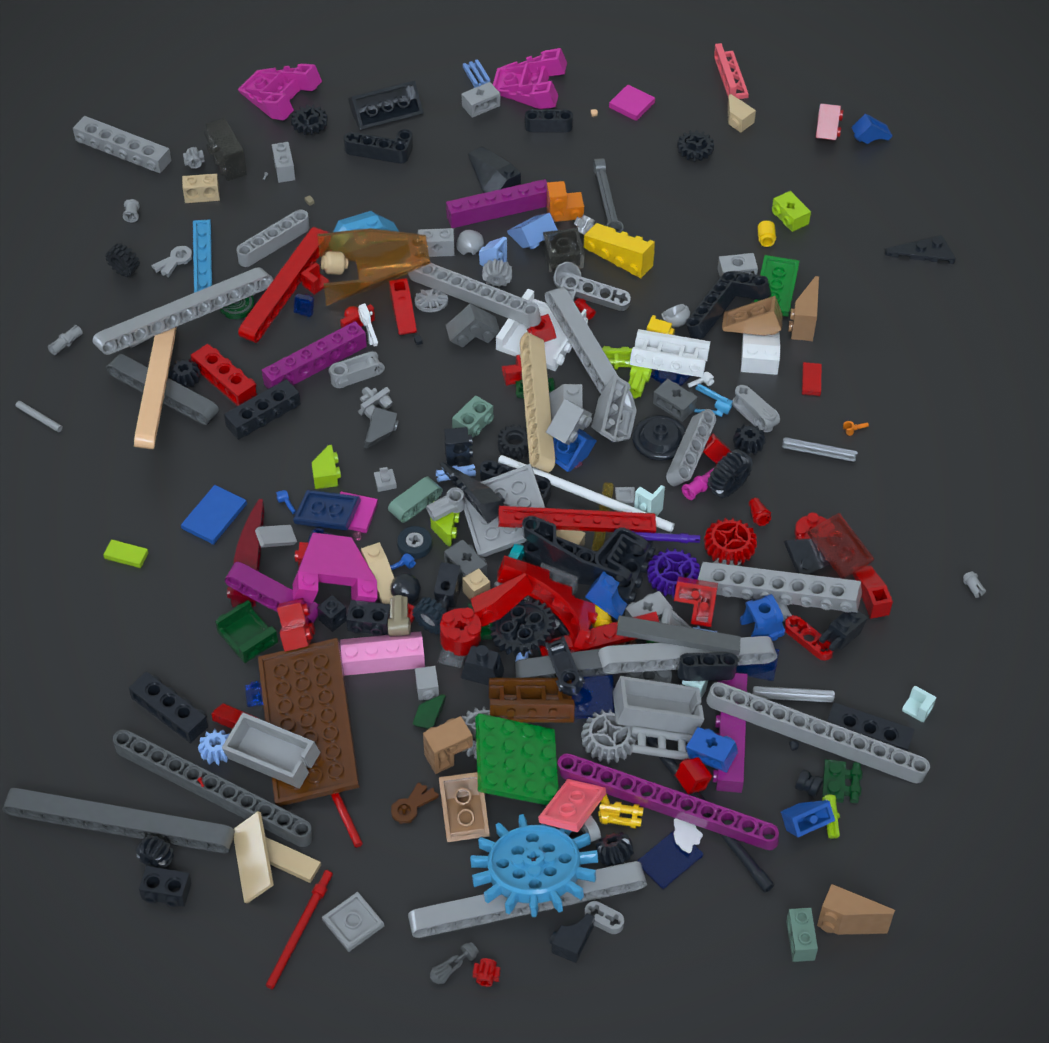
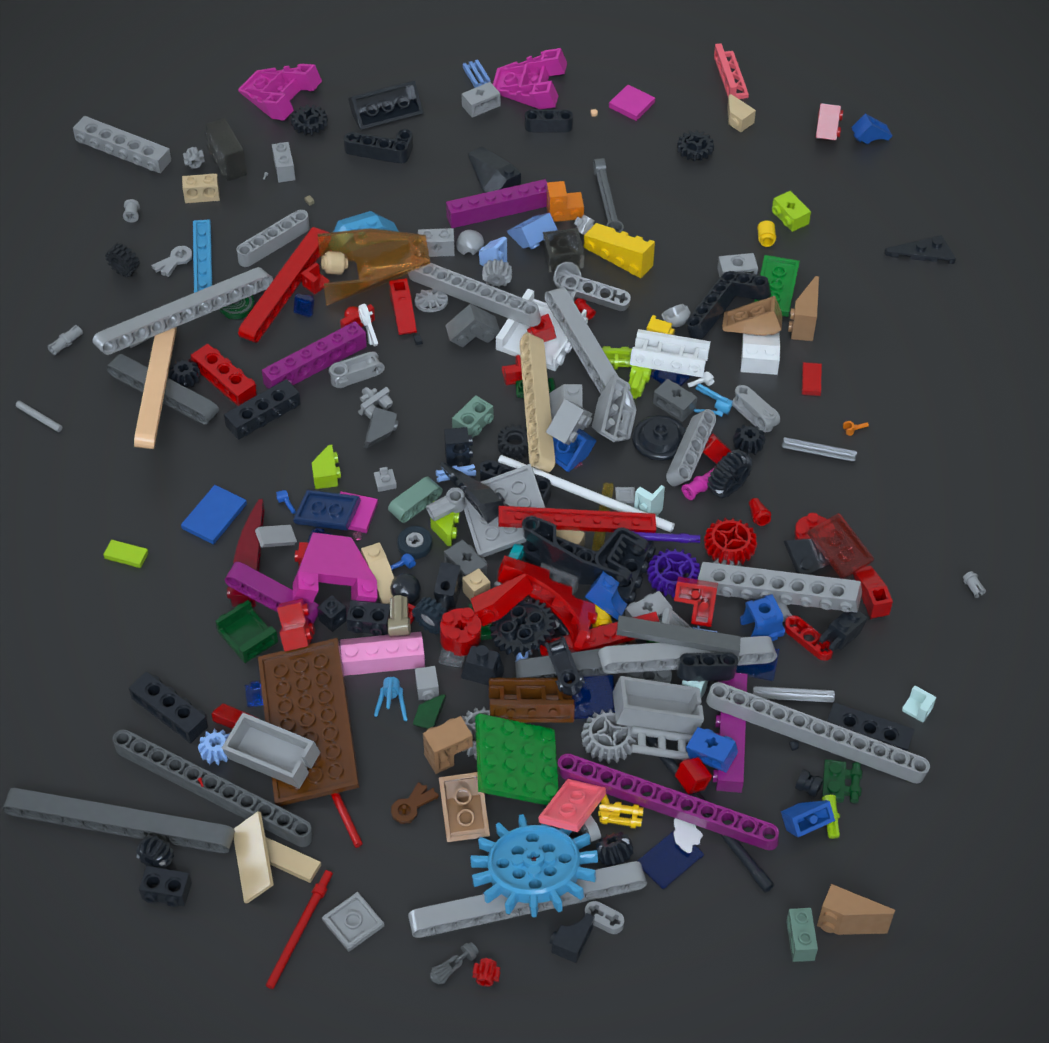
(391, 689): none -> dark azure plant

